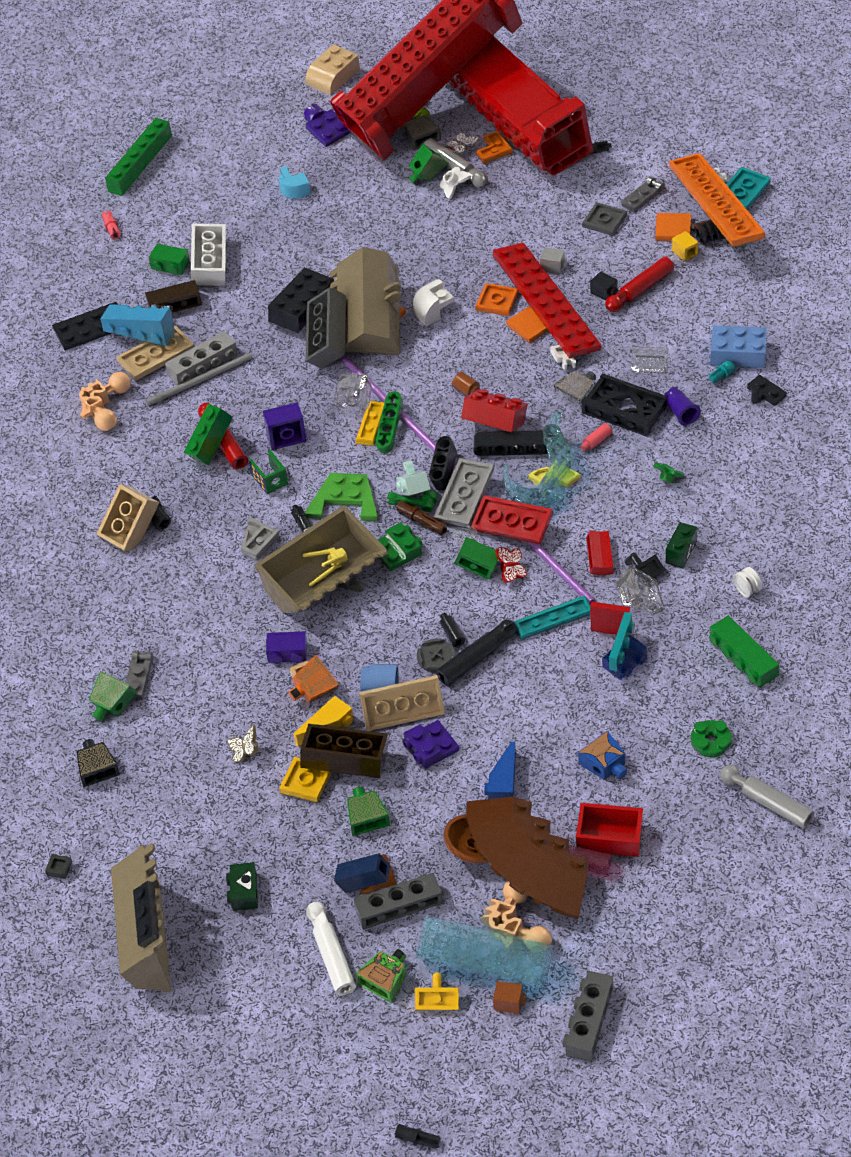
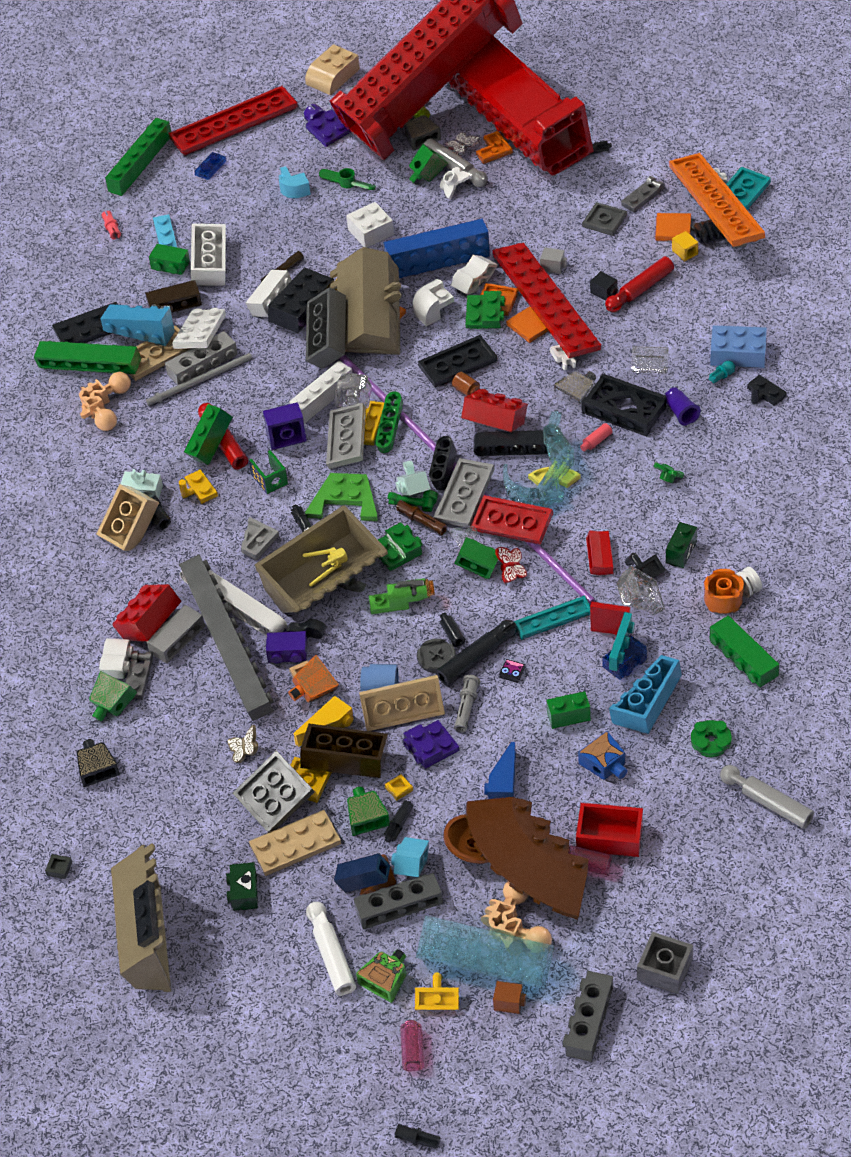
(87, 357): none -> green brick
(116, 657): none -> white brick
(144, 482): none -> light aqua brick
(146, 612): none -> red piece
(164, 230): none -> medium azure plate
(175, 633): none -> light grey brick
(198, 485): none -> yellow plate
(199, 328): none -> white plate
(210, 165): none -> clear blue plate
(226, 637): none -> dark grey brick
(233, 120): none -> red plate
(248, 608): none -> white beam
(267, 292): none -> white brick
(273, 792): none -> plate
(289, 263): none -> dark brown piece
(294, 842): none -> tan plate
(313, 628): none -> black piece
(320, 391): none -> white brick
(345, 178): none -> green piece
(346, 435): none -> light grey plate
(370, 224): none -> white brick
(396, 825): none -> black piece
(399, 787): none -> yellow tile
(400, 595): none -> bright green plate
(410, 857): none -> medium azure brick
(412, 1046): none -> clear pink brick
(439, 247): none -> blue brick
(463, 357): none -> black plate
(468, 696): none -> light grey pin
(473, 274): none -> white brick
(485, 310): none -> green plate
(512, 671): none -> tile
(568, 710): none -> green brick
(646, 699): none -> dark azure wedge
(665, 962): none -> flat silver brick
(723, 591): none -> orange brick

